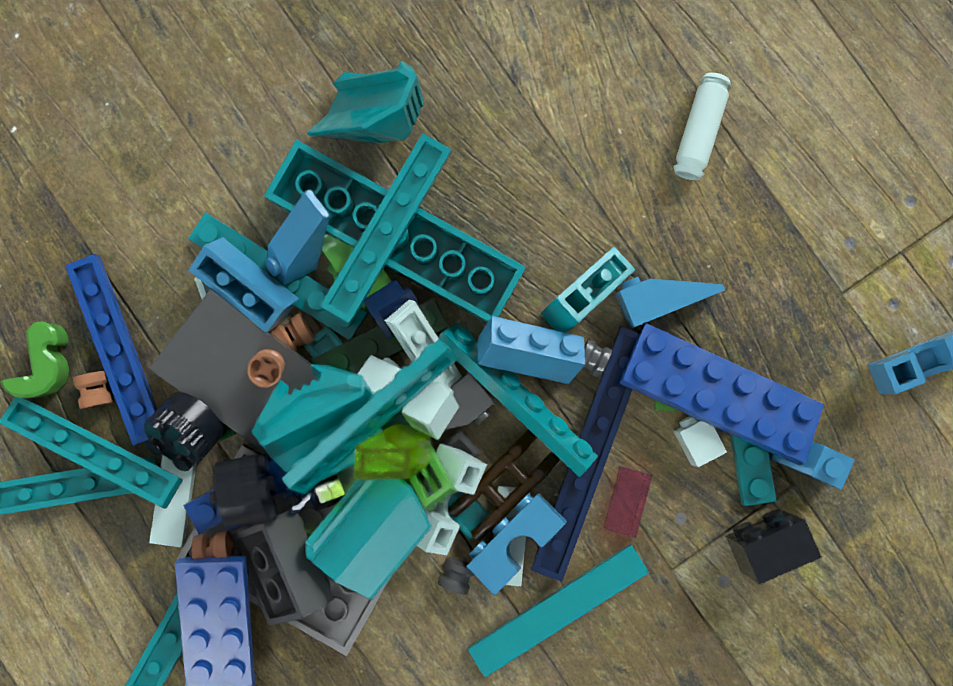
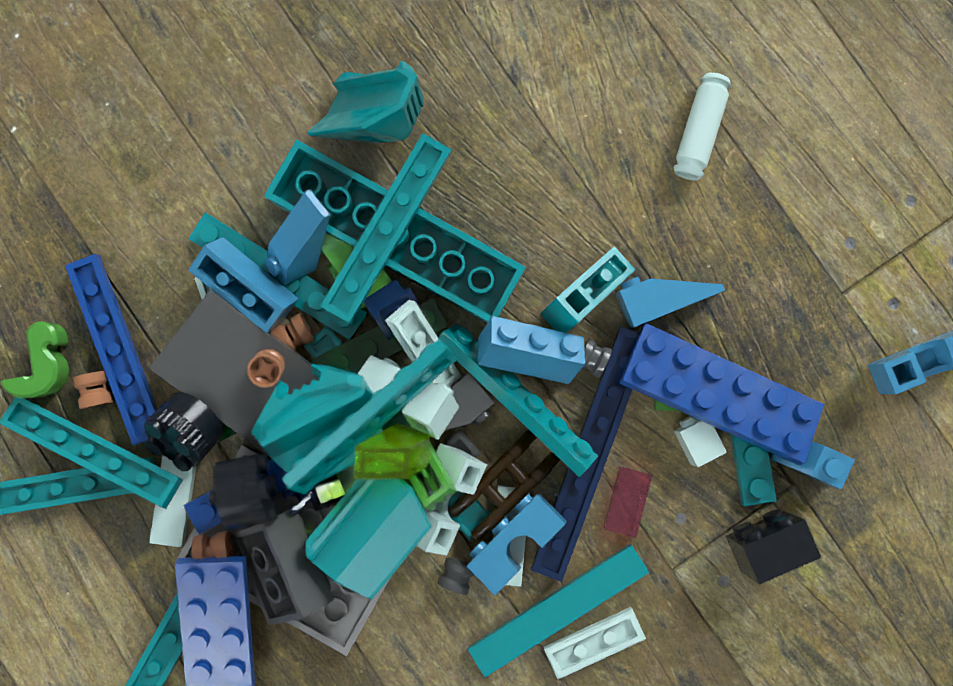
(594, 643): none -> light aqua tile

